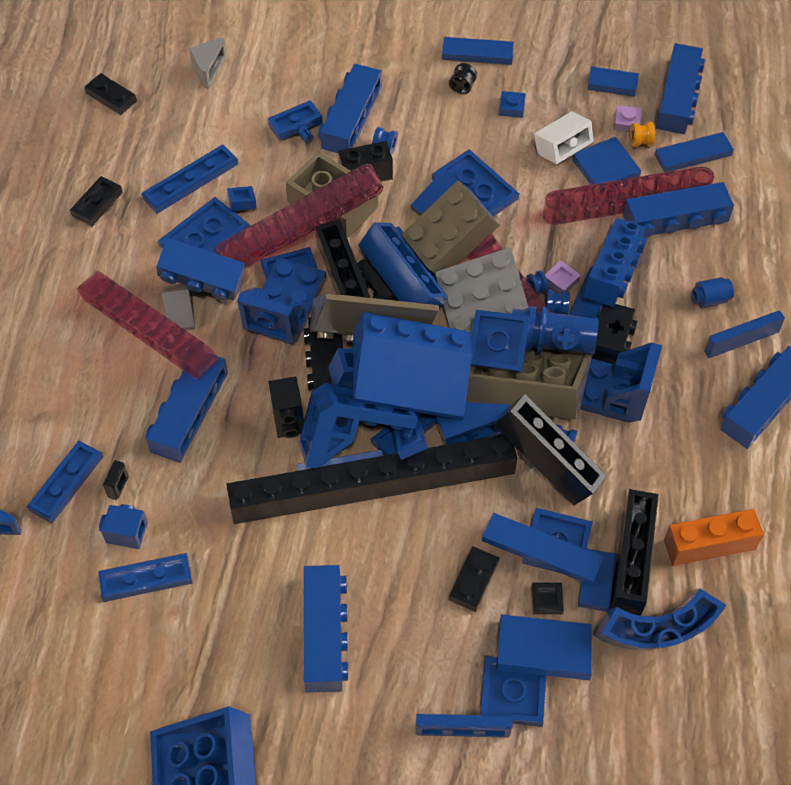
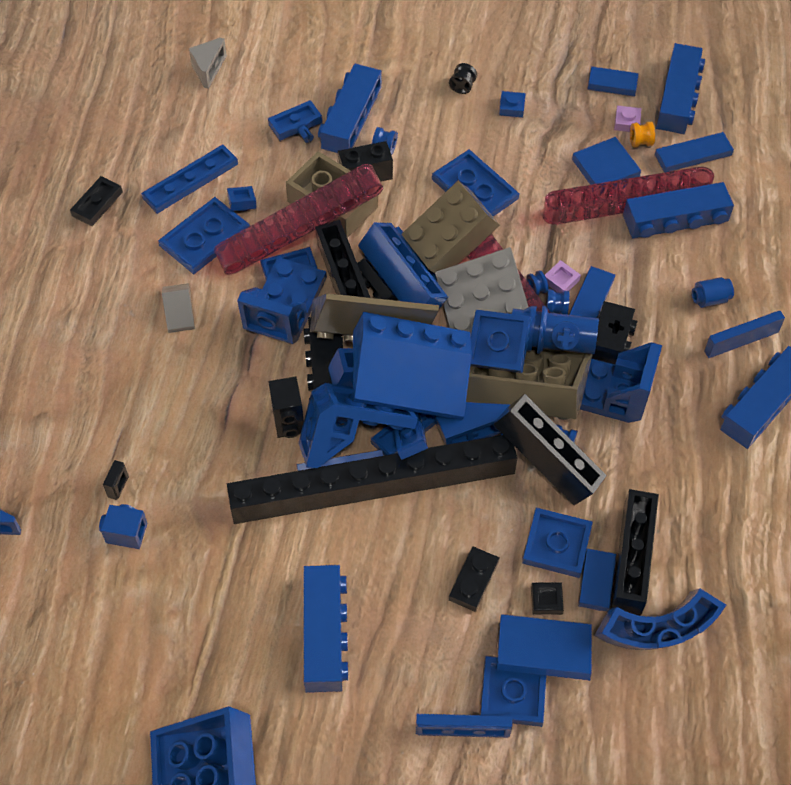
(65, 481): blue tile -> none
(110, 94): black plate -> none
(145, 577): blue tile -> none
(148, 325): clear pink beam -> none
(184, 412): blue brick -> none
(200, 270): blue slope -> none
(433, 192): blue tile -> none
(477, 50): blue tile -> none
(542, 549): blue tile -> none
(564, 137): white brick -> none
(616, 263): blue brick -> none
(713, 537): orange brick -> none

